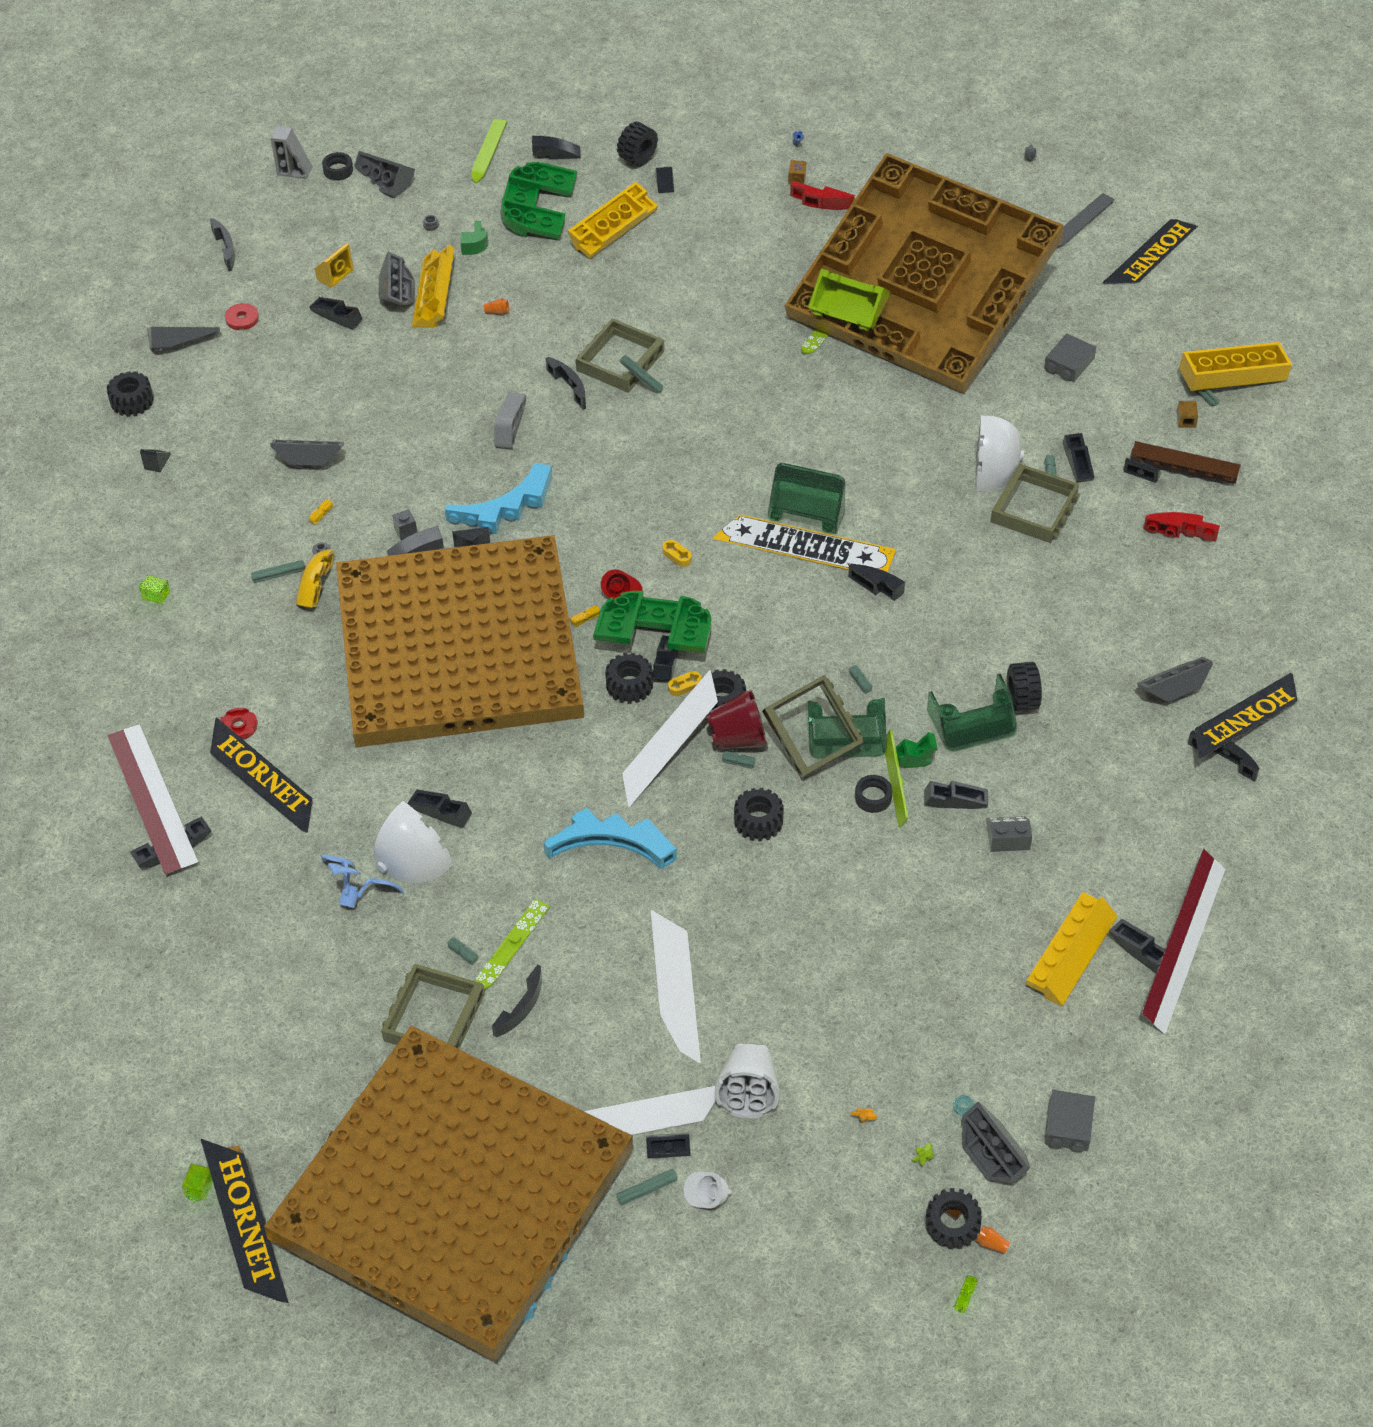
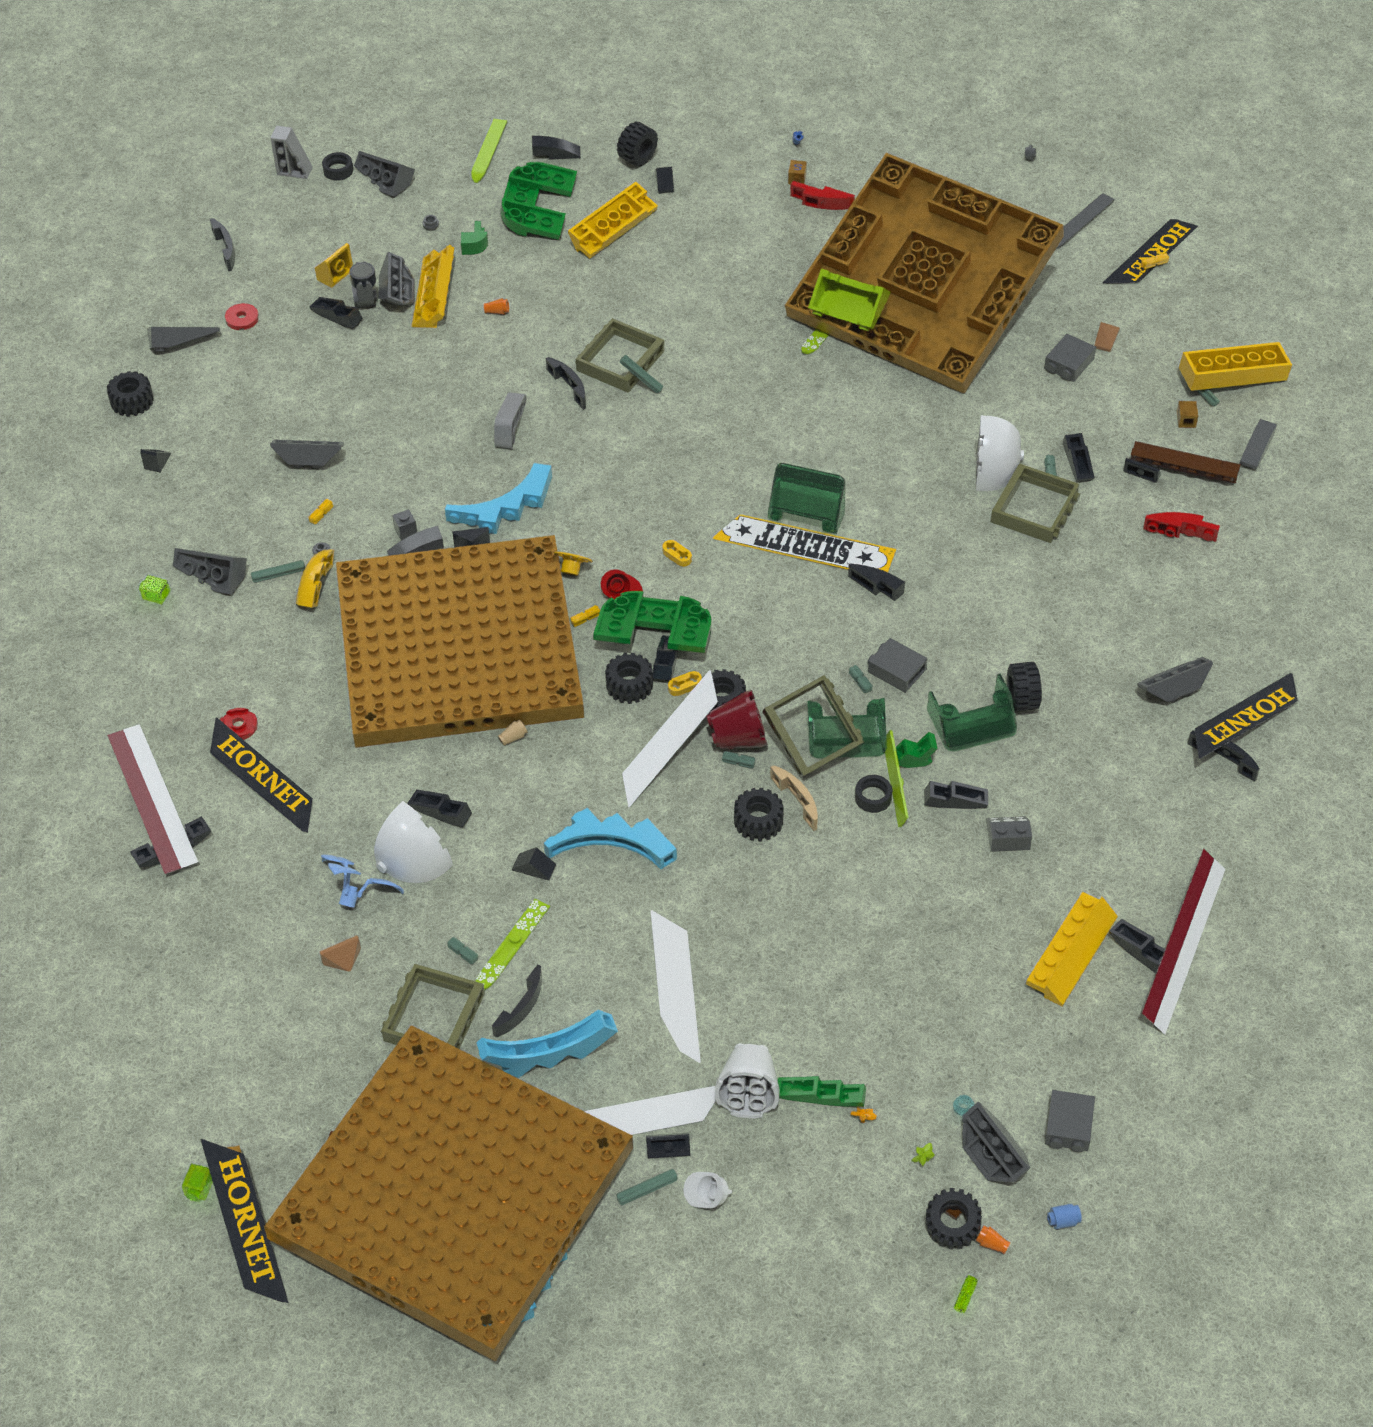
(215, 569): none -> dark grey wedge
(341, 955): none -> medium nougat slope
(362, 281): none -> piece
(513, 732): none -> tan cone
(534, 863): none -> black slope
(548, 1050): none -> medium azure arch
(572, 564): none -> yellow wheel
(784, 780): none -> tan slope
(824, 1092): none -> green slope
(897, 665): none -> dark grey brick
(1064, 1216): none -> medium blue brick
(1106, 336): none -> medium nougat slope
(1158, 260): none -> yellow piece
(1258, 444): none -> dark grey slope

